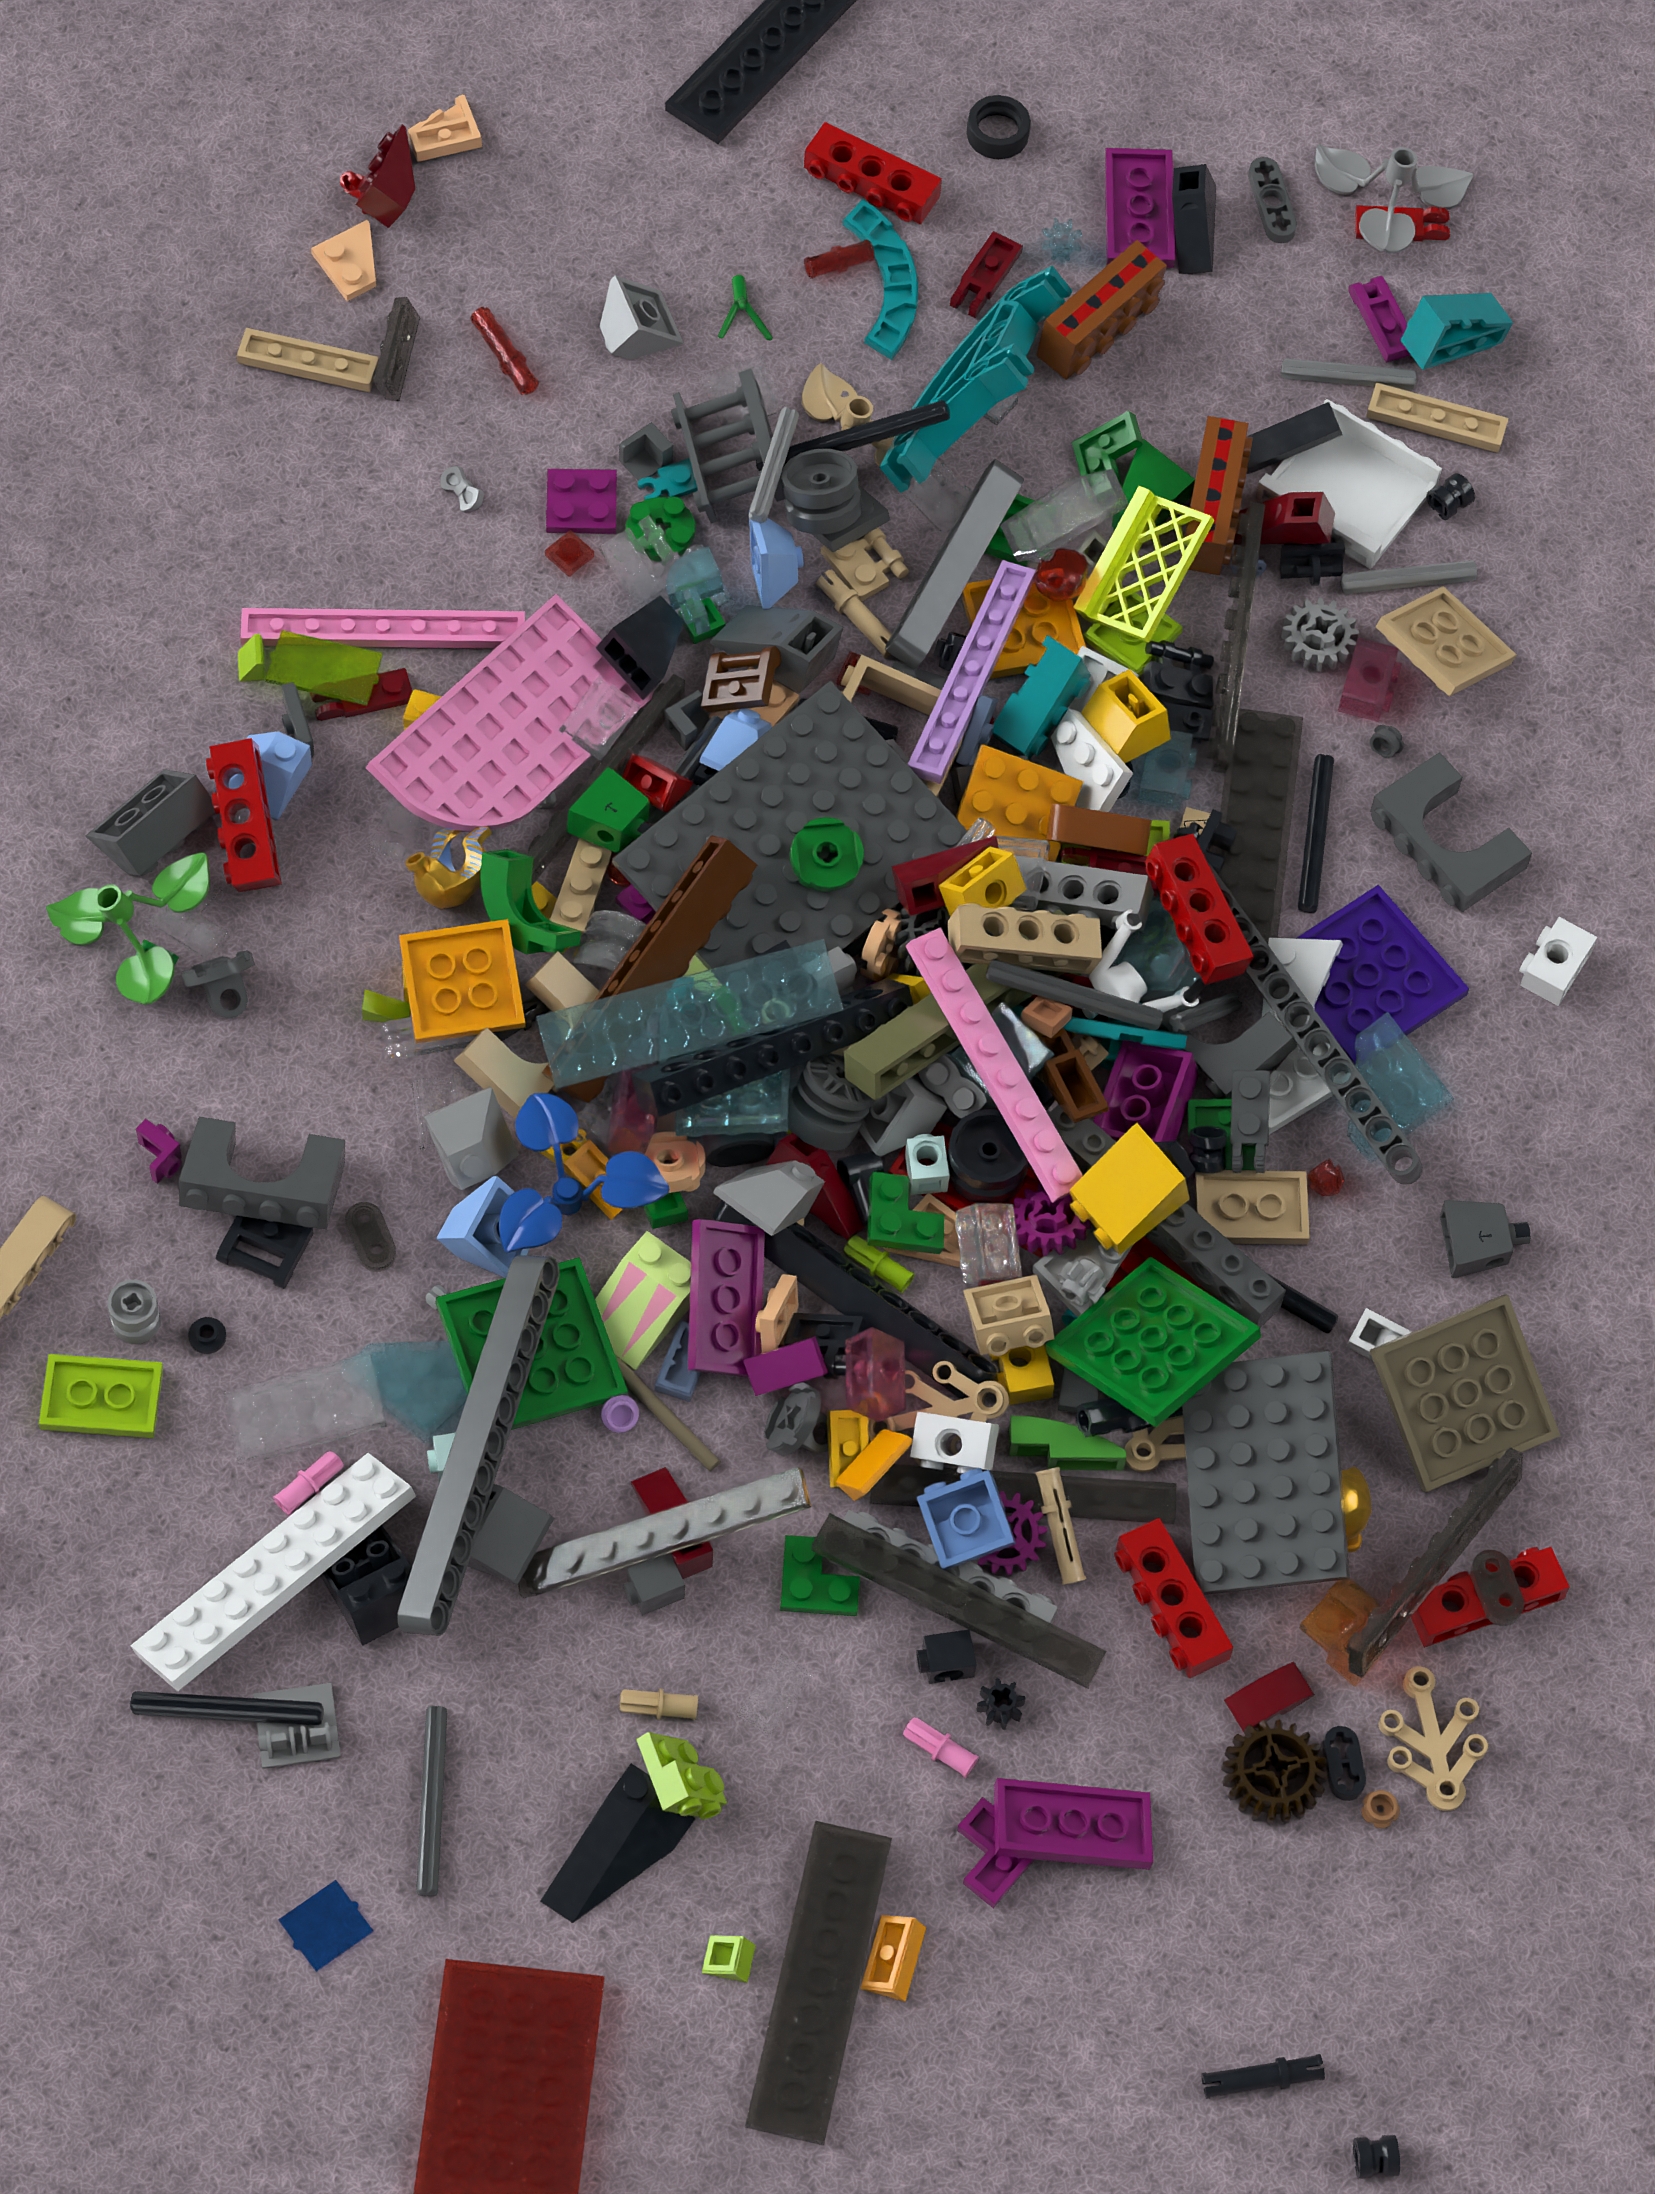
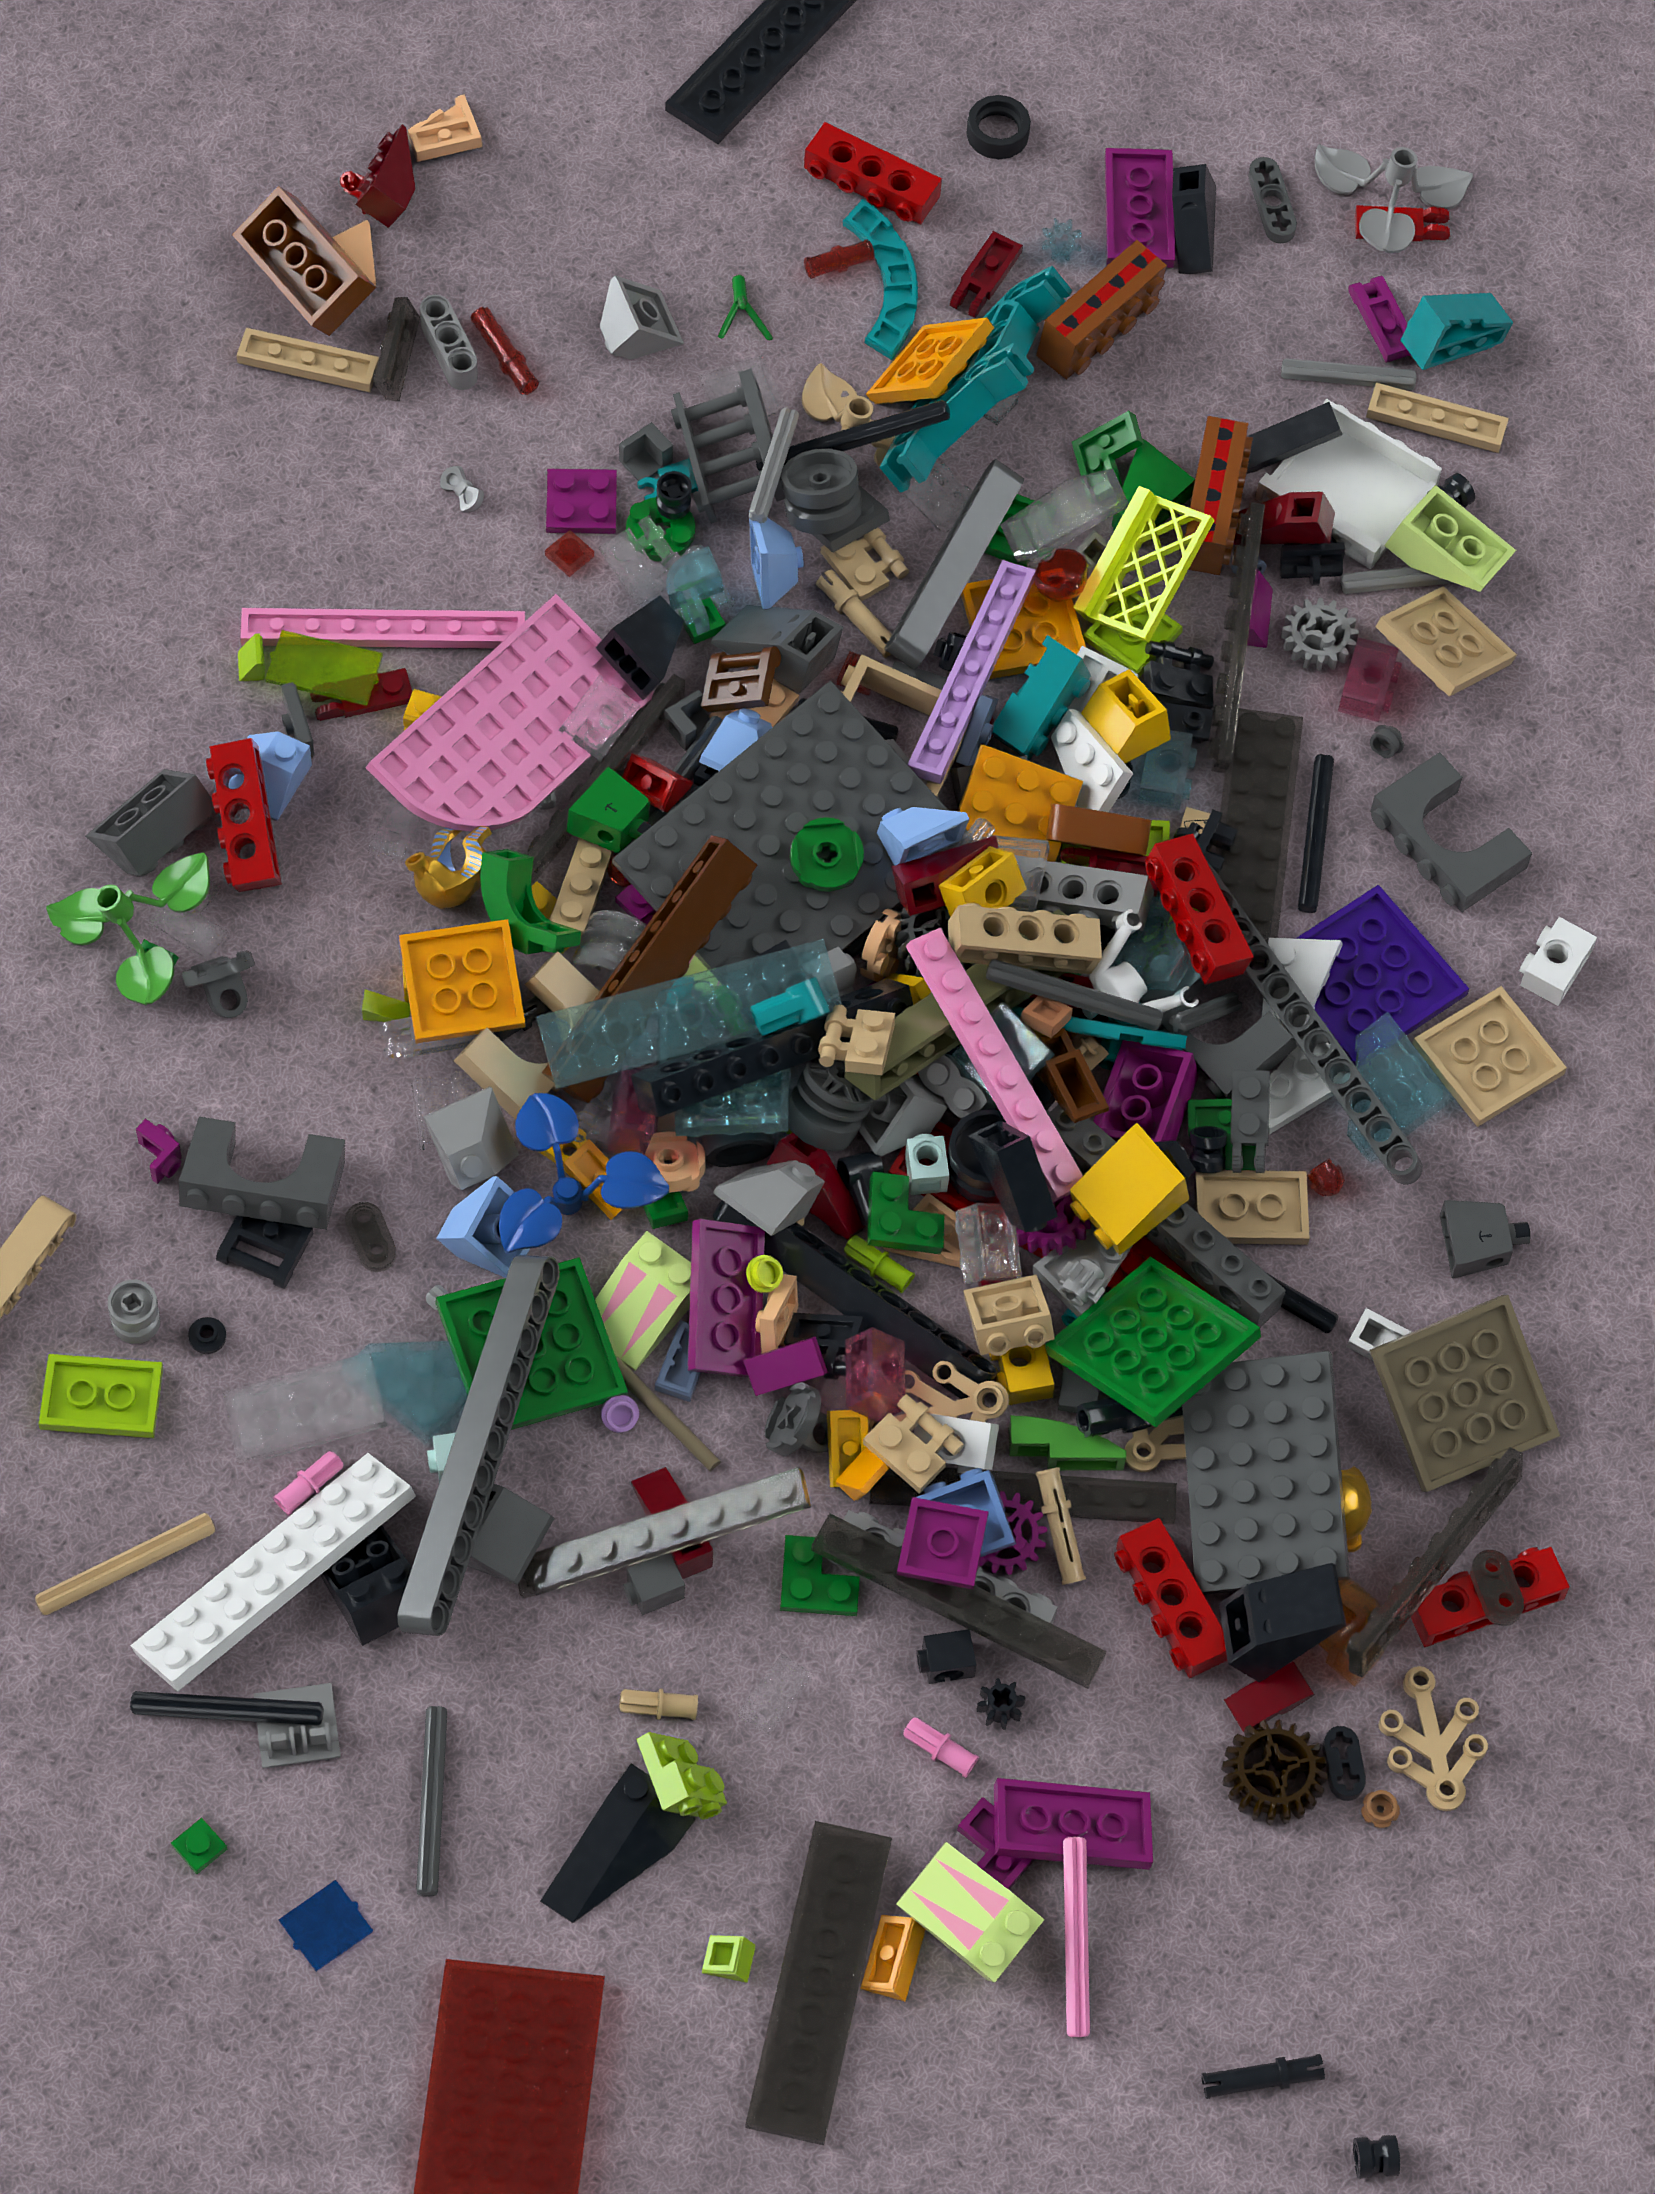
(125, 1564): none -> tan axle
(199, 1846): none -> green plate
(303, 261): none -> dark orange brick
(444, 330): none -> light grey beam
(673, 495): none -> black wheel
(764, 1273): none -> neon yellow plate
(798, 1004): none -> teal piece
(868, 1044): none -> tan plate
(904, 1451): none -> tan plate
(920, 832): none -> light blue slope
(930, 361): none -> light orange plate
(942, 1543): none -> magenta plate
(970, 1912): none -> yellowish green slope
(1014, 1175): none -> black slope
(1076, 1937): none -> bright pink axle
(1260, 612): none -> magenta slope
(1280, 1619): none -> black slope
(1449, 542): none -> yellowish green slope
(1489, 1056): none -> tan plate

